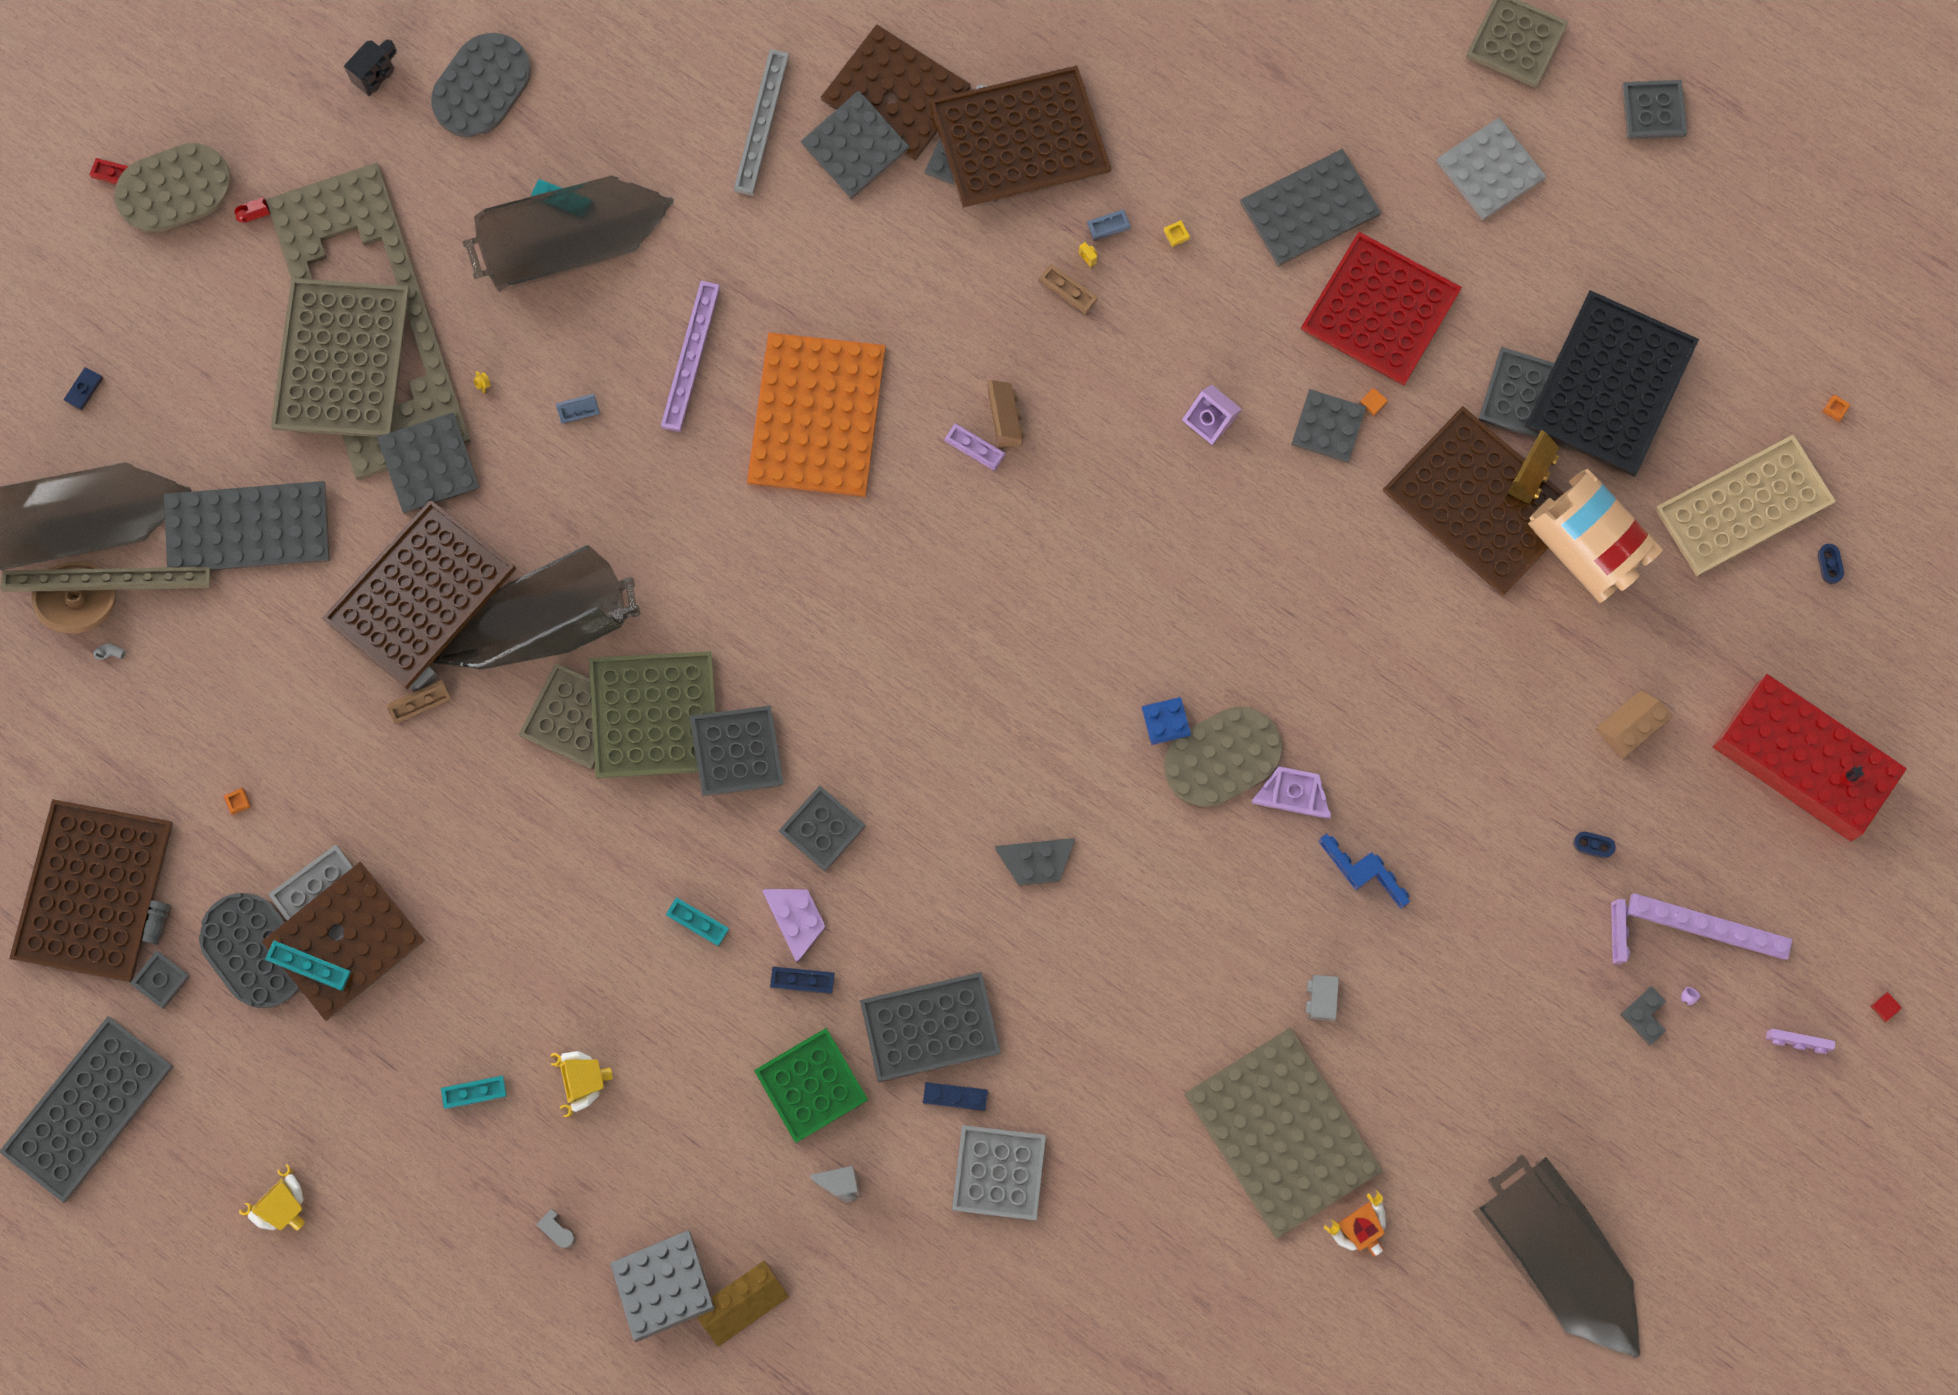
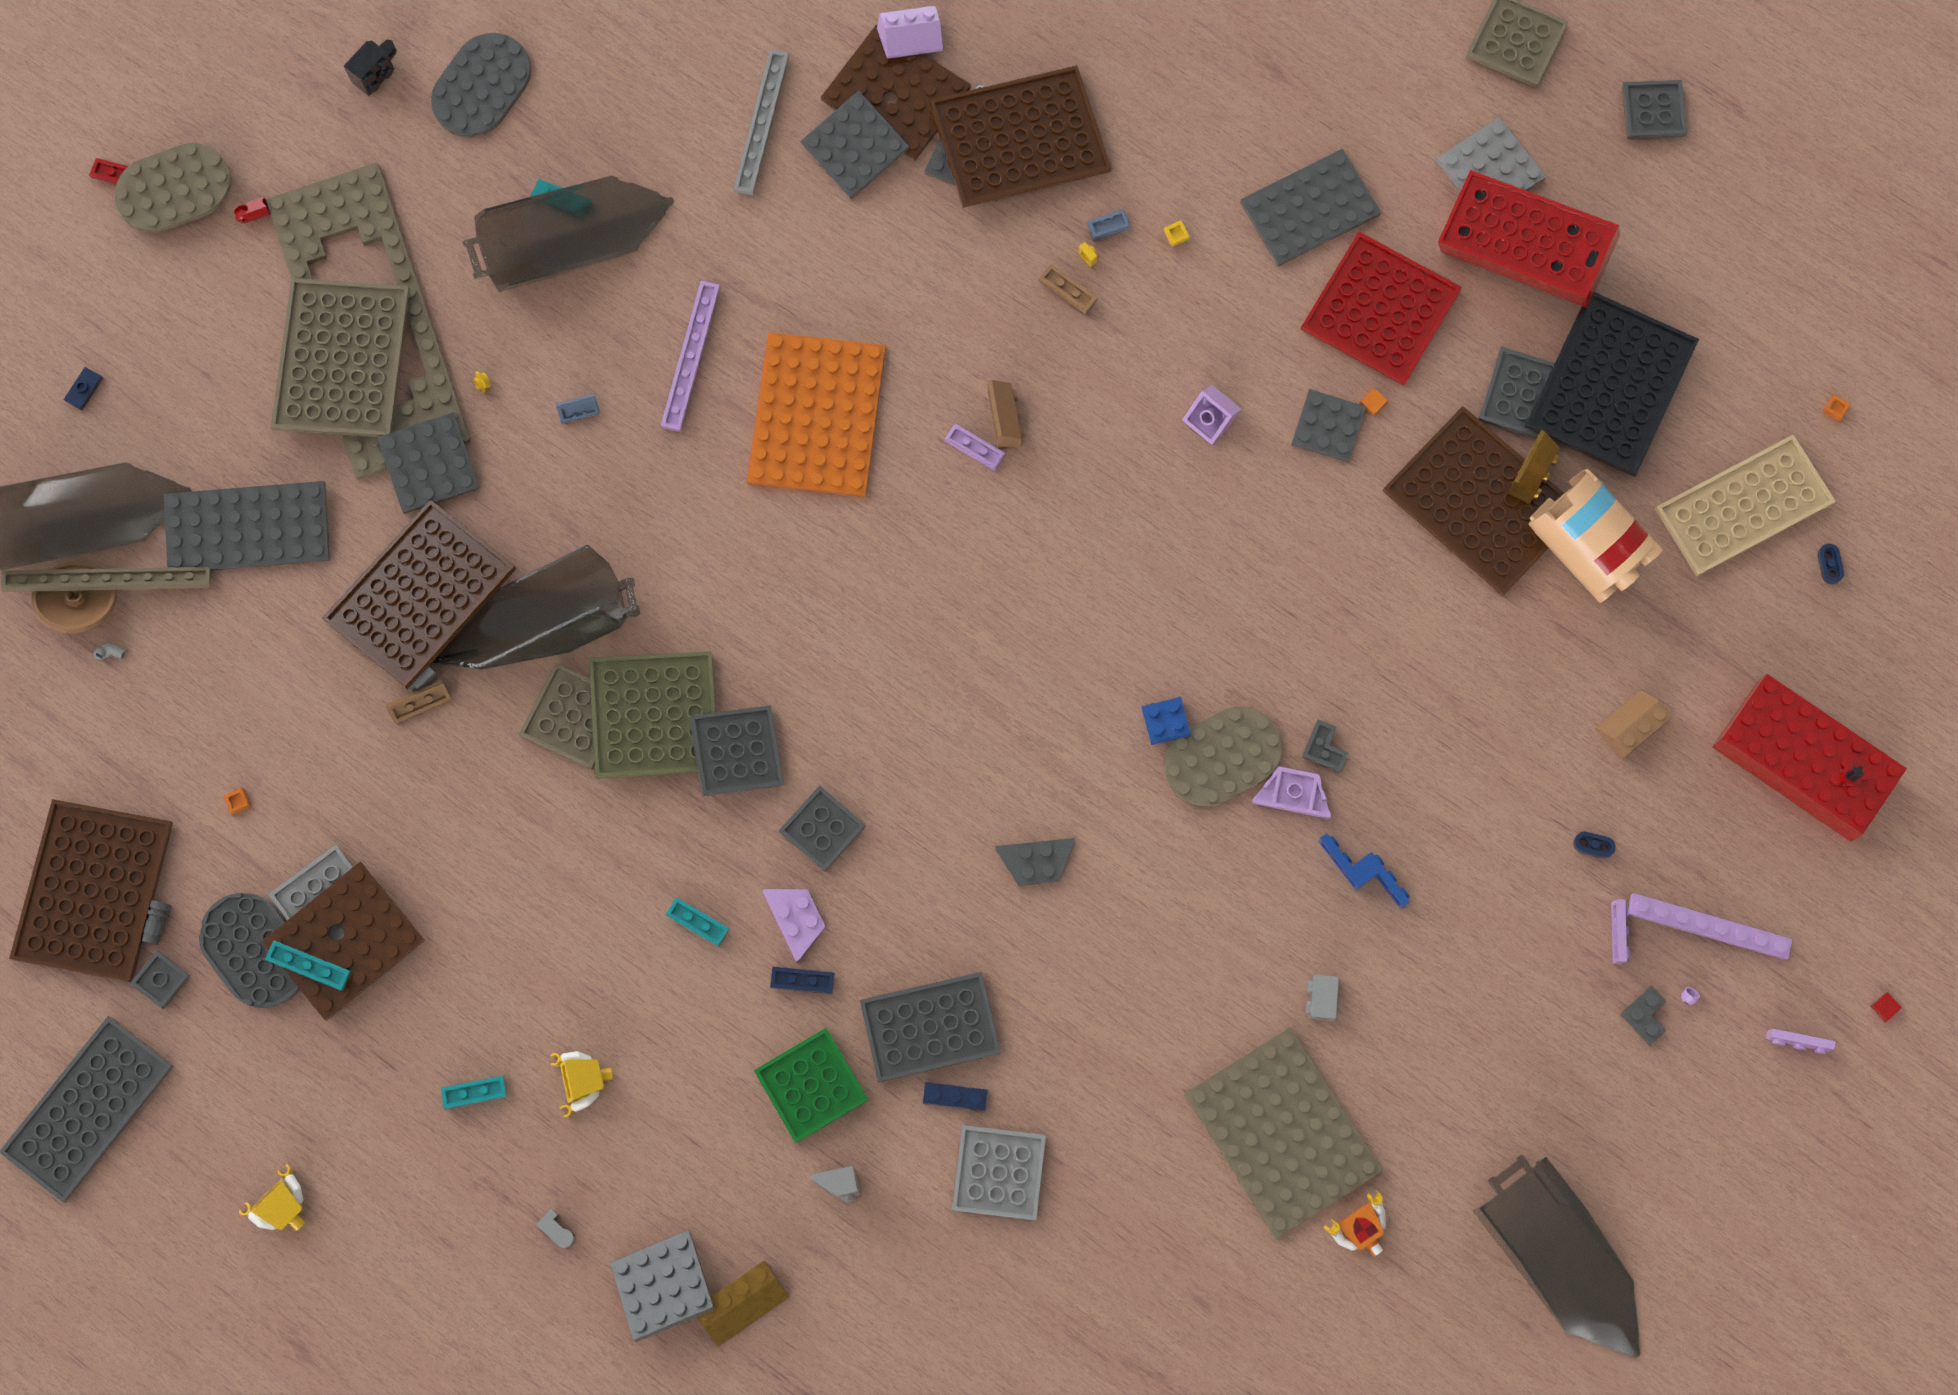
(910, 32): none -> lavender slope
(1319, 749): none -> dark grey plate
(1529, 238): none -> red piece

